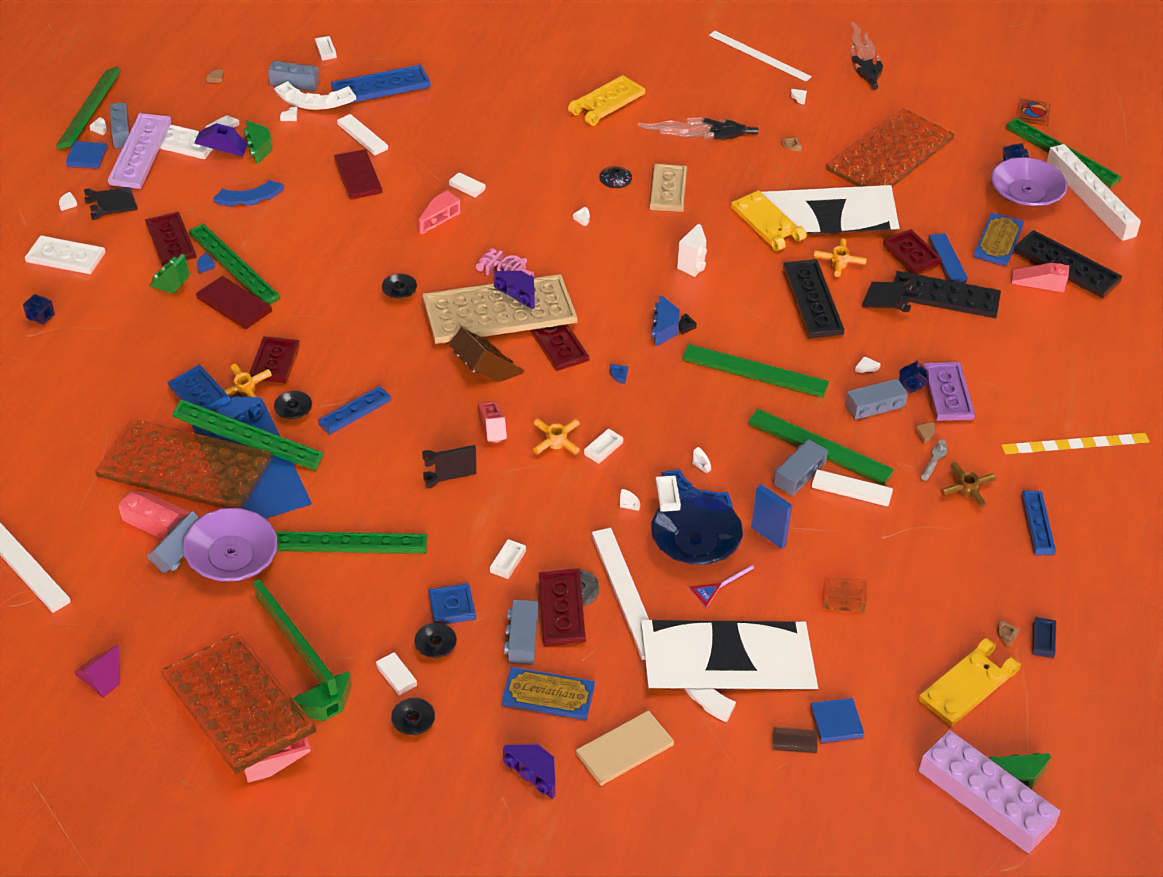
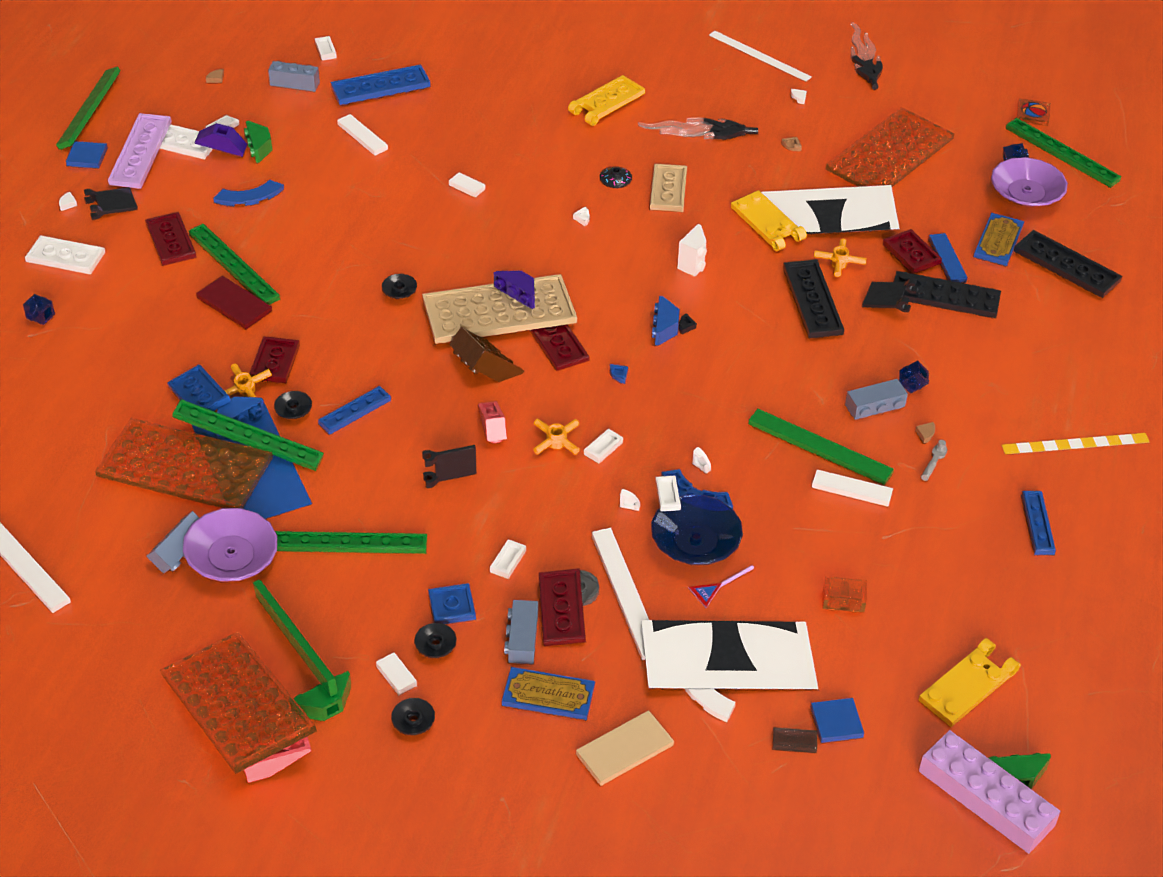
(99, 126): white tile -> none
(102, 671): magenta slope -> none
(119, 124): sand blue brick -> none
(150, 513): coral slope -> none
(171, 275): green slope -> none
(205, 263): blue tile -> none
(290, 115): white tile -> none
(314, 101): white tile -> none
(358, 174): dark red tile -> none
(438, 211): coral slope -> none
(495, 260): bright pink torso -> none
(533, 765): dark purple slope -> none
(755, 370): green tile -> none
(771, 516): blue tile -> none
(800, 467): sand blue brick -> none
(867, 365): white tile -> none
(949, 391): medium lavender plate -> none
(968, 484): pearl gold bar -> none
(1007, 632): medium nougat tile -> none
(1044, 276): coral slope -> none
(1044, 637): dark blue tile -> none
(1094, 193): white brick -> none

